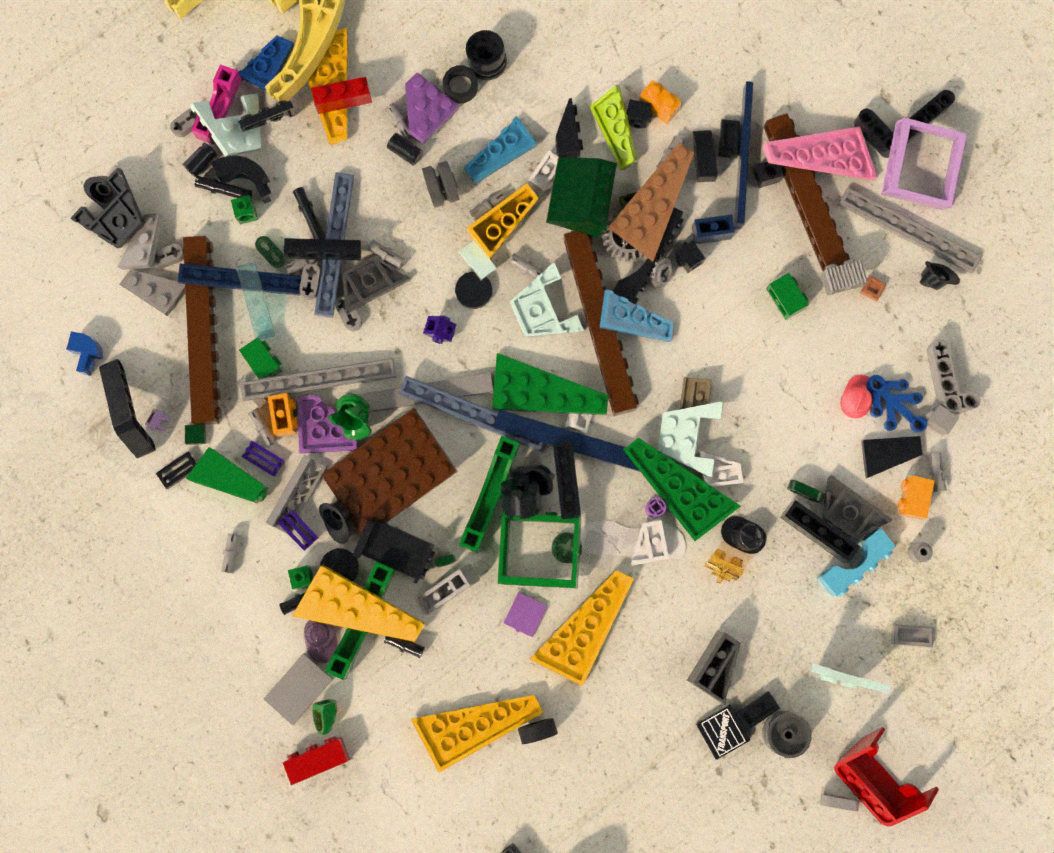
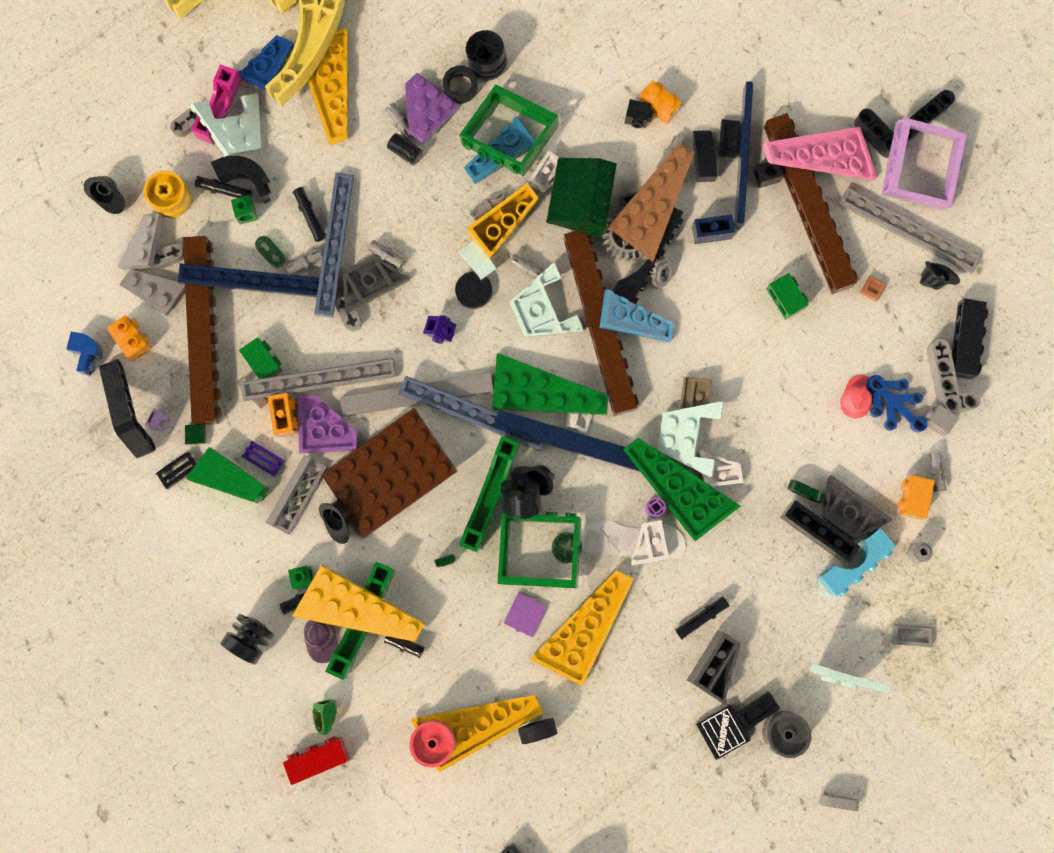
(119, 219): black wing -> none
(129, 338): none -> light orange brick
(167, 194): none -> yellow wheel
(200, 159): black piece -> none
(230, 553): light grey pin -> none
(246, 640): none -> black wheel
(255, 300): clear light blue tile -> none
(262, 427): light grey pin -> none
(273, 114): black wing -> none
(298, 689): light grey tile -> none
(305, 281): light grey beam -> none
(309, 542): dark purple tile -> none
(322, 249): black fence -> none
(341, 95): red brick -> none
(342, 562): black tile -> none
(352, 416): green helmet -> none
(394, 548): black panel -> none
(440, 184): dark grey wheel -> none
(441, 734): none -> coral wheel
(449, 588): light grey slope -> none
(520, 105): none -> green window
(566, 139): black slope -> none
(566, 480): black plate -> none
(614, 124): lime wing -> none
(689, 256): black brick -> none
(702, 617): none -> black pin
(724, 569): clear yellow hips -> none
(743, 535): black piece -> none
(843, 277): light grey brick -> none
(876, 787): red windscreen -> none
(889, 452): black wing -> none
(968, 337): none -> black brick

